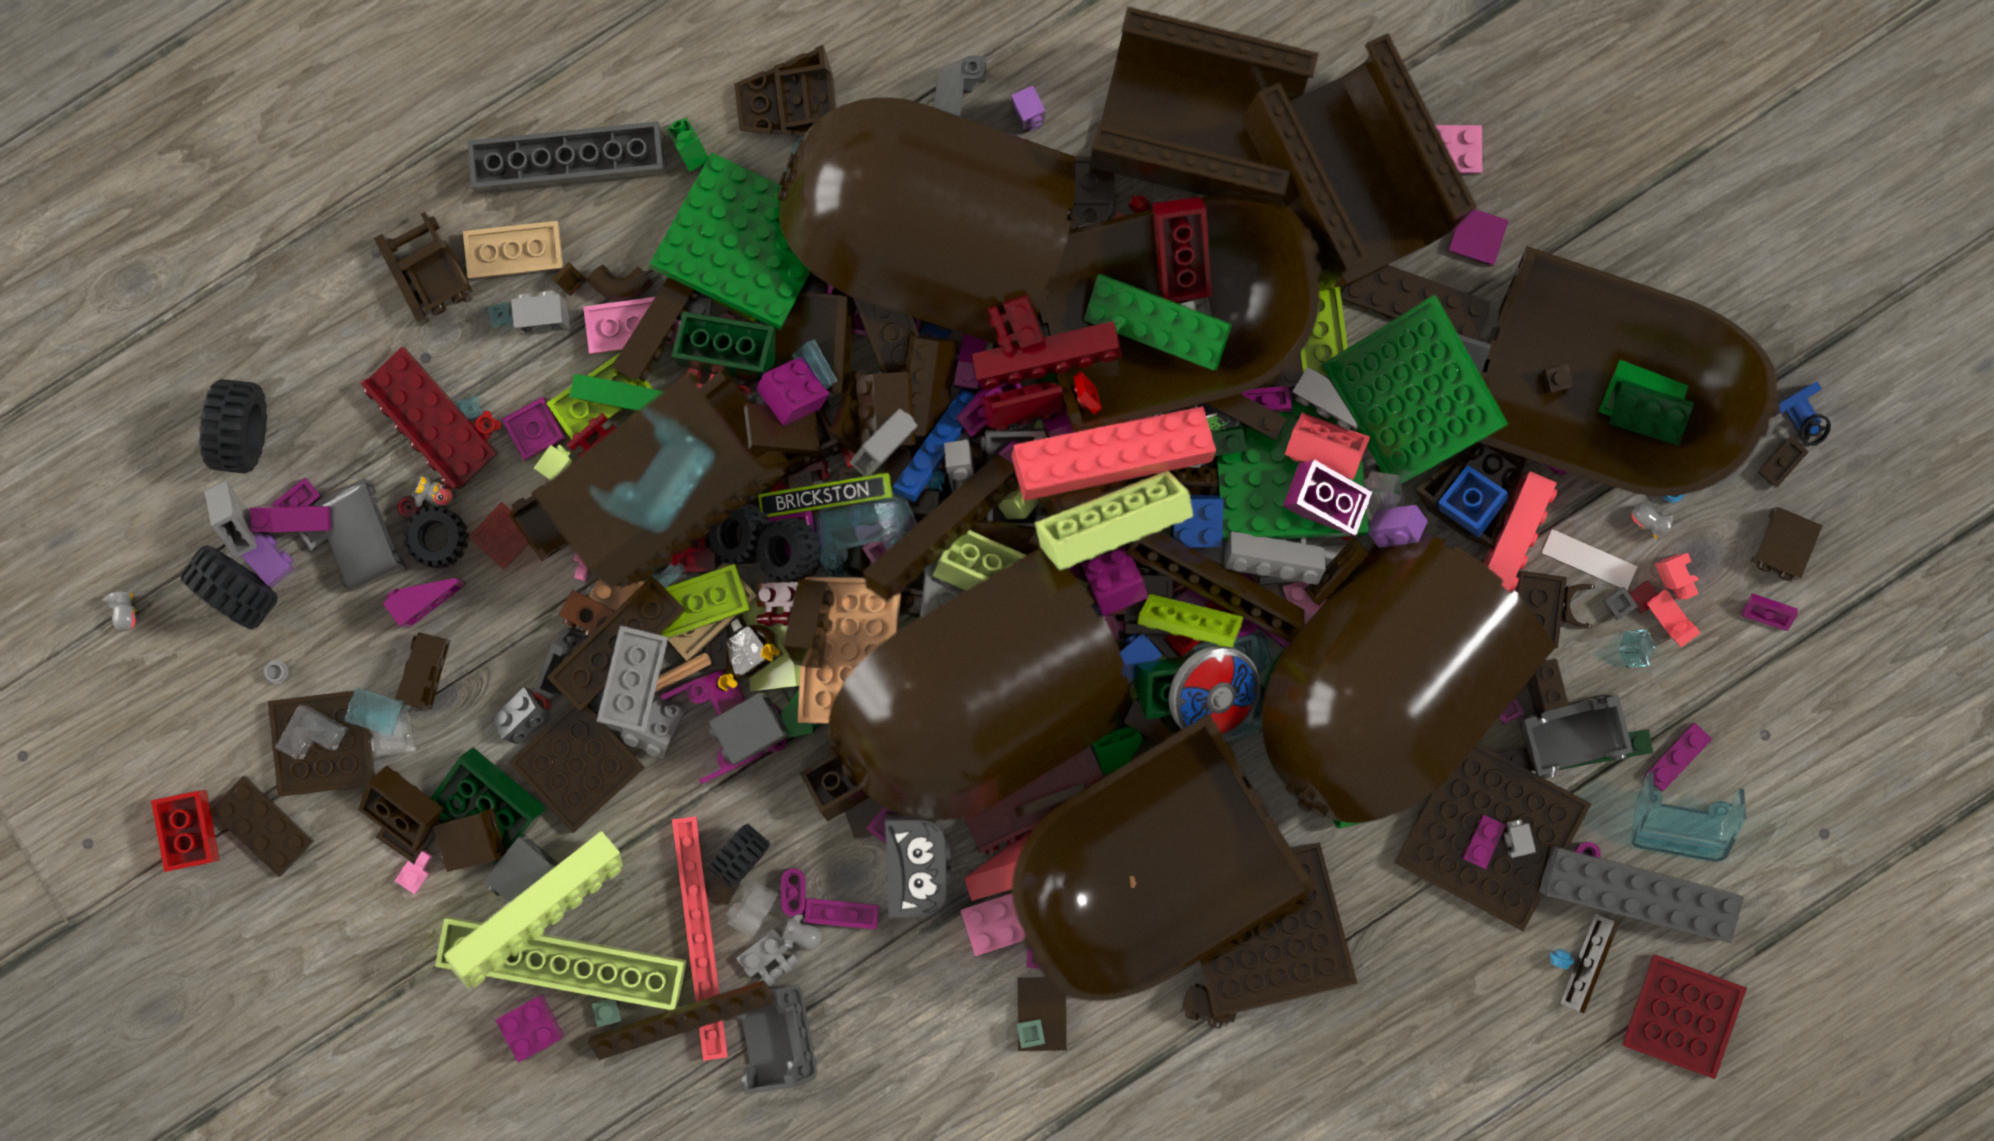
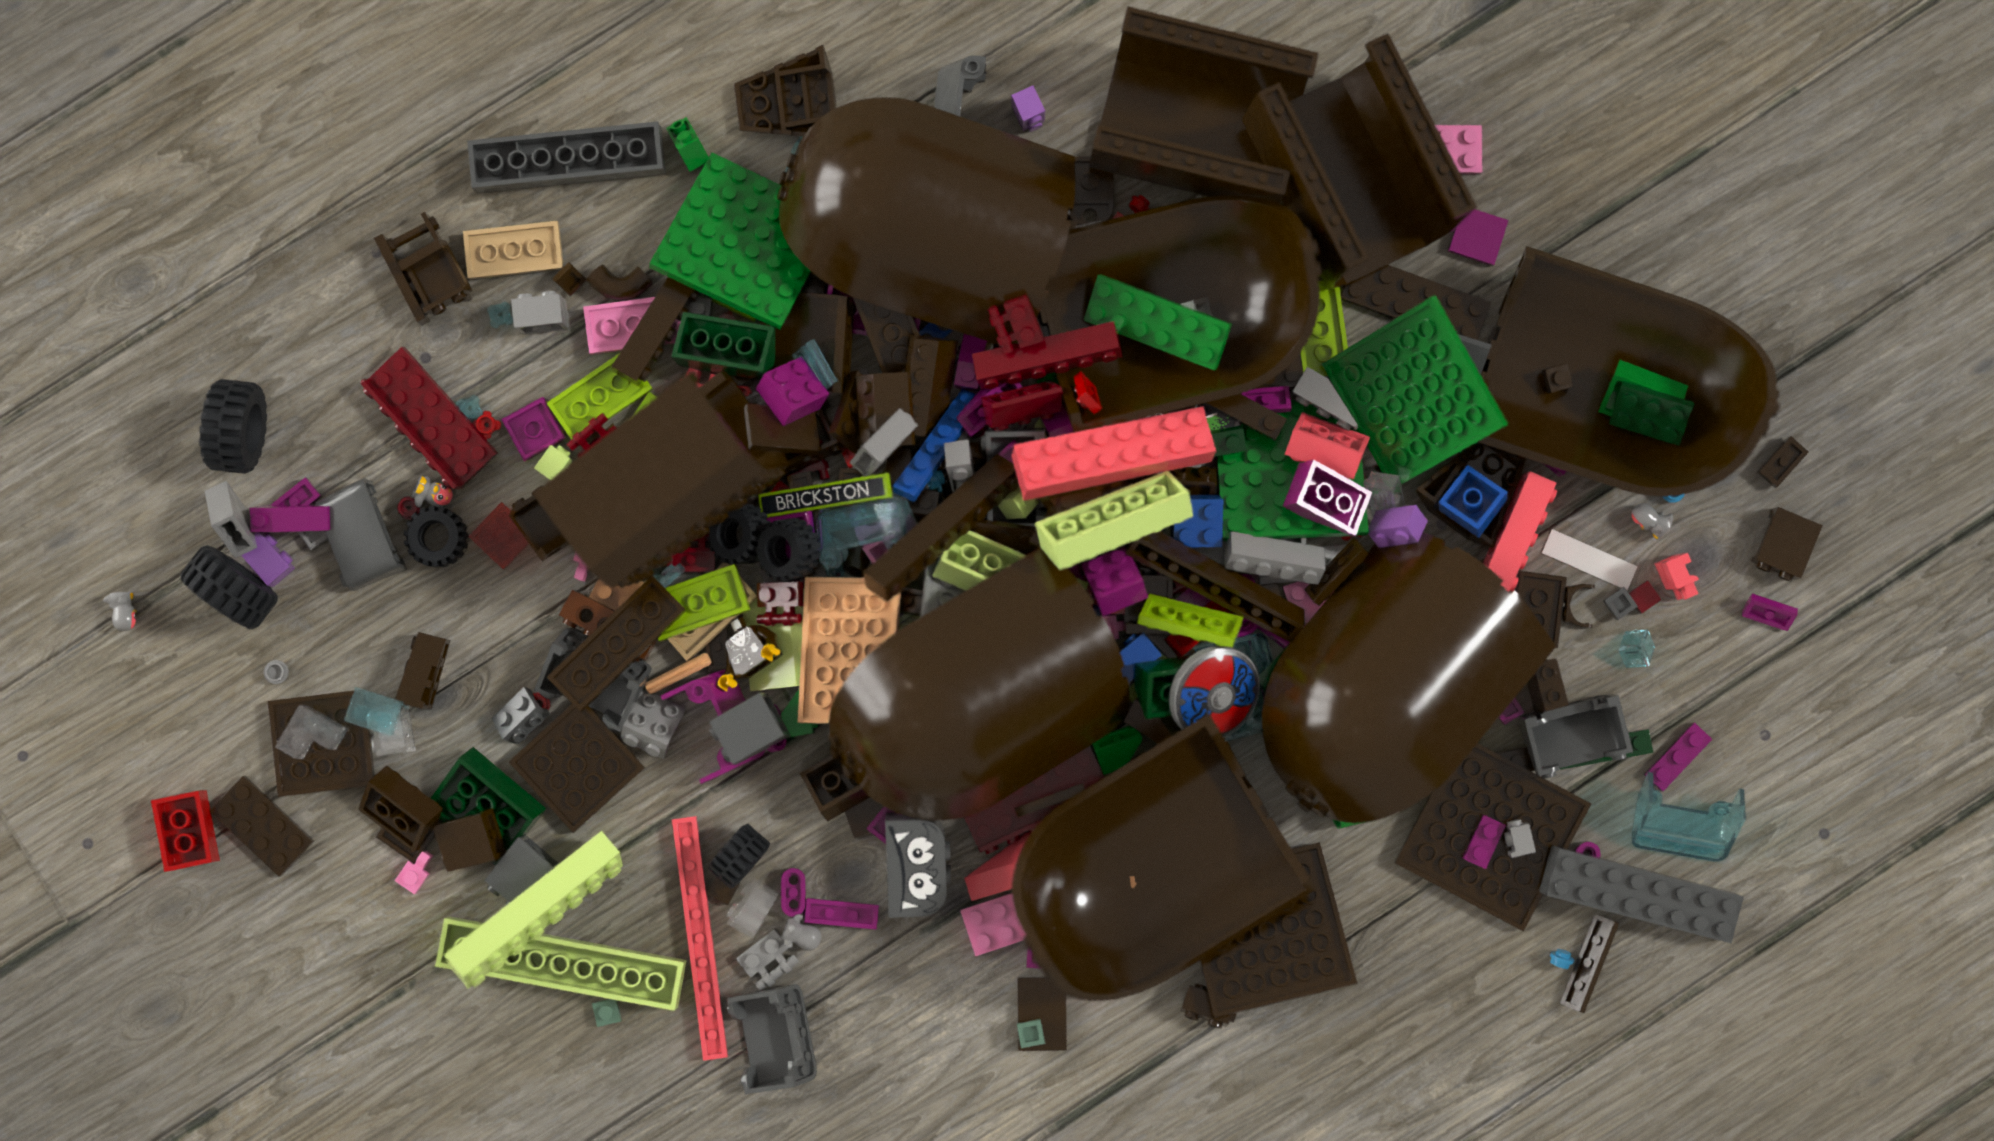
(416, 602): magenta slope -> none
(530, 1028): magenta brick -> none
(611, 393): green slope -> none
(632, 679): light grey plate -> none
(666, 481): clear light blue windscreen -> none
(681, 1020): dark brown plate -> none
(808, 623): dark brown wedge -> none
(1182, 249): dark red brick -> none
(1672, 618): coral bracket -> none
(1684, 1016): dark red plate -> none
(1804, 416): blue piece -> none

